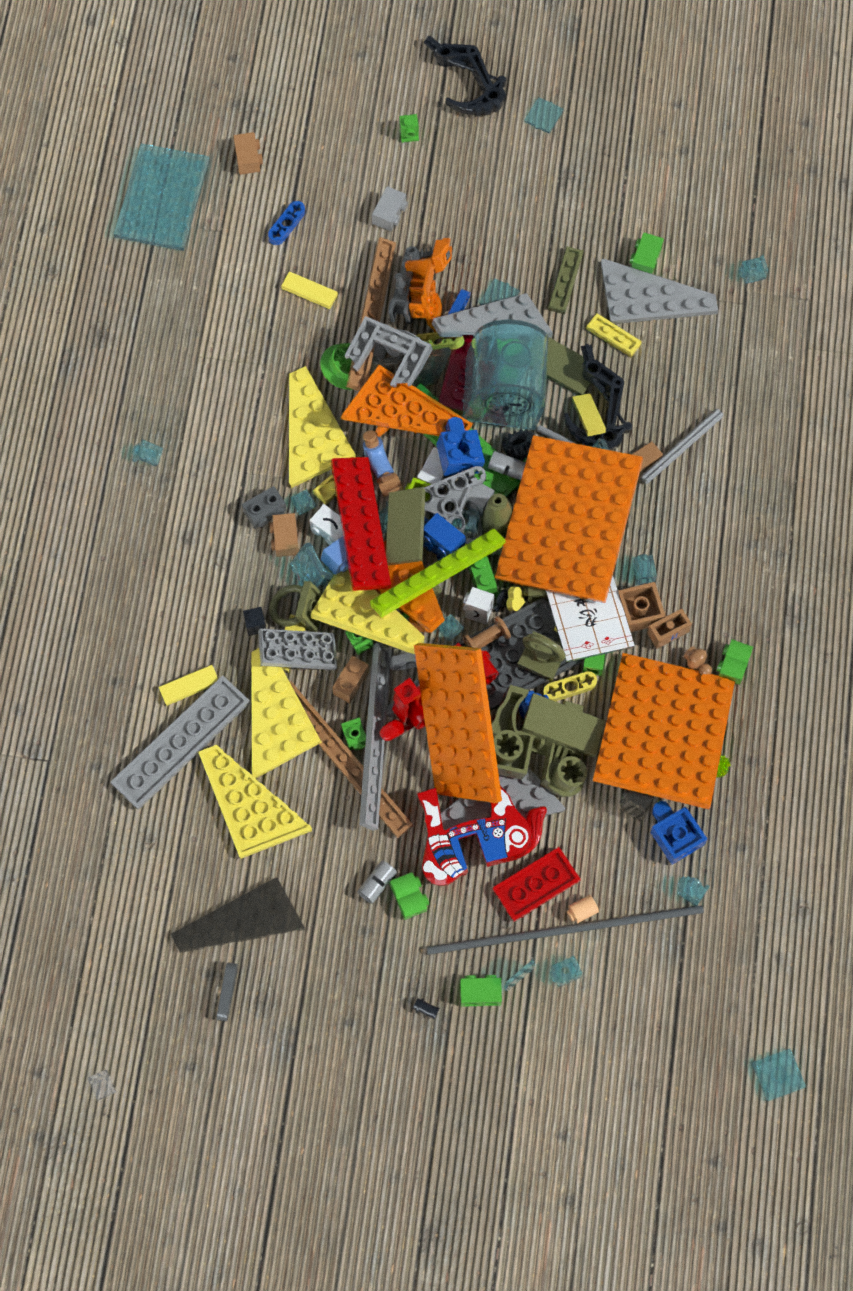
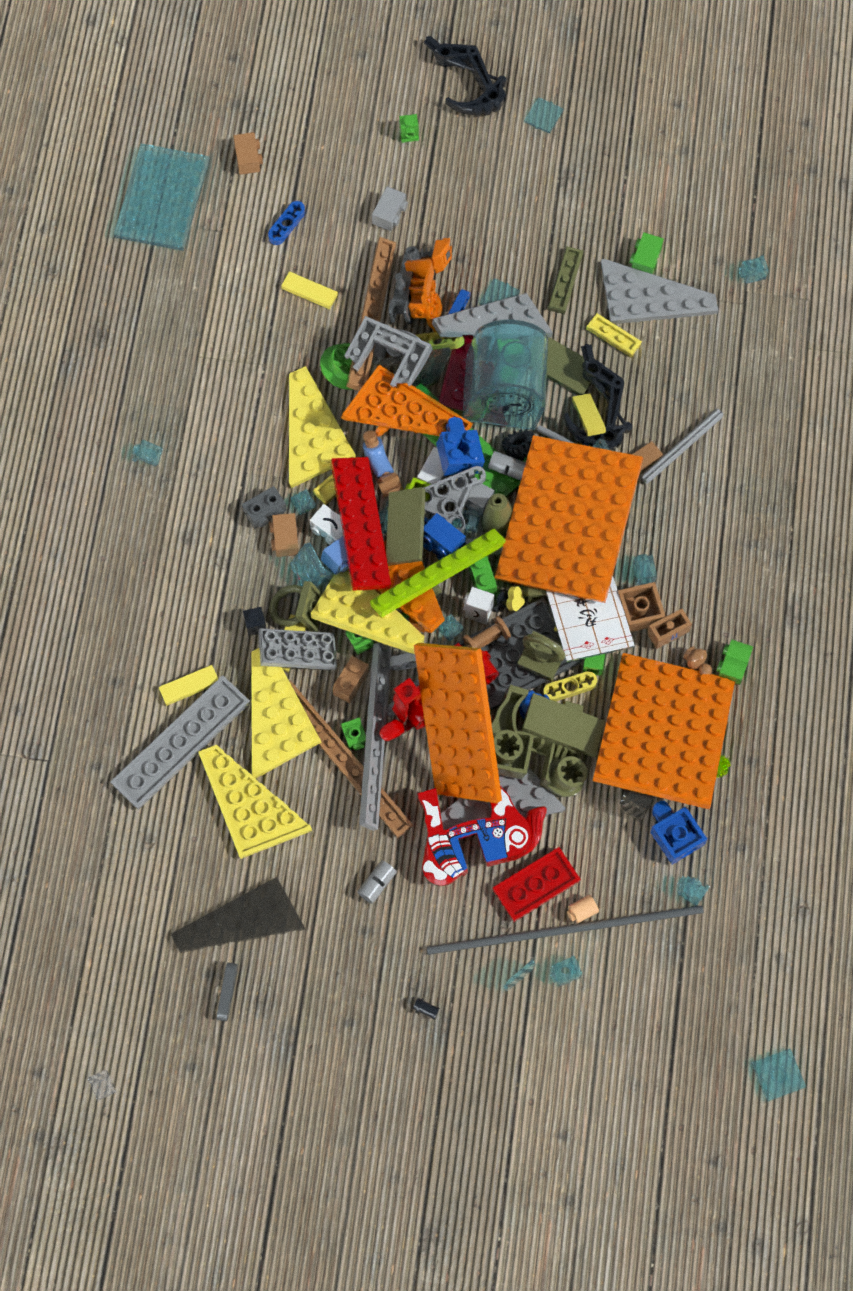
(409, 896): bright green brick -> none
(480, 991): bright green brick -> none

